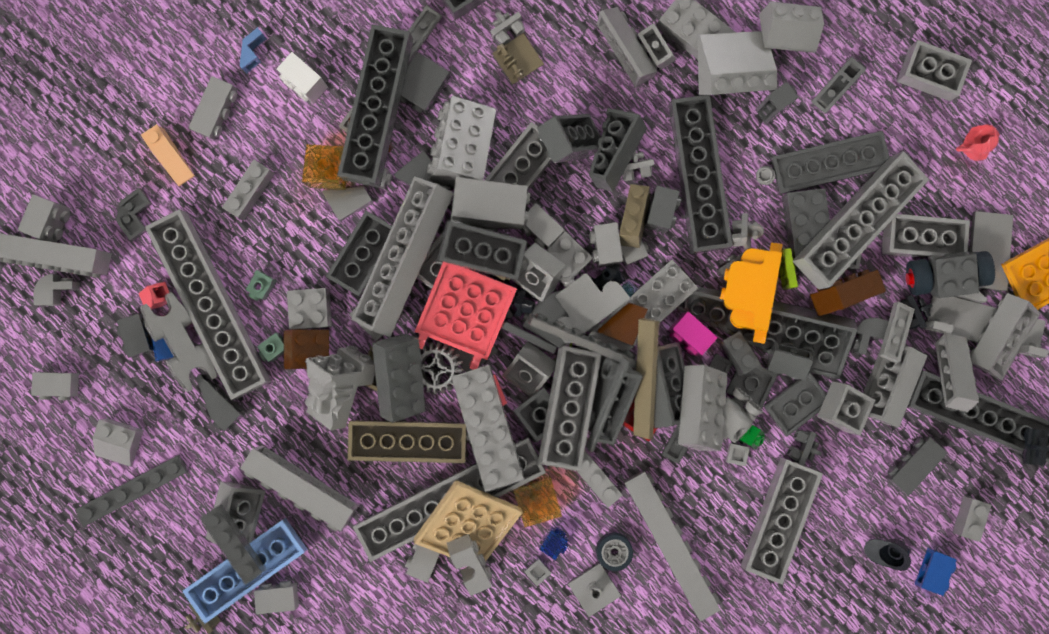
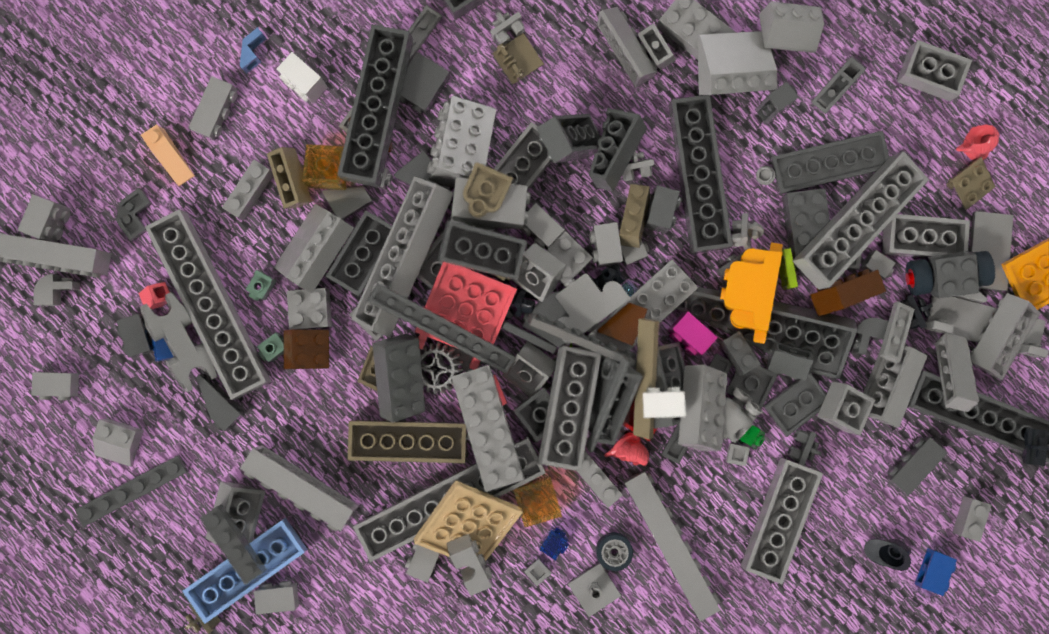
(288, 177): none -> dark tan brick
(313, 248): none -> light grey slope
(335, 383): light grey brick -> none
(441, 328): none -> dark grey plate
(485, 190): none -> dark tan plate
(630, 449): none -> coral hair
(664, 403): none -> white brick
(878, 261): none -> light grey brick
(972, 183): none -> dark tan hinge

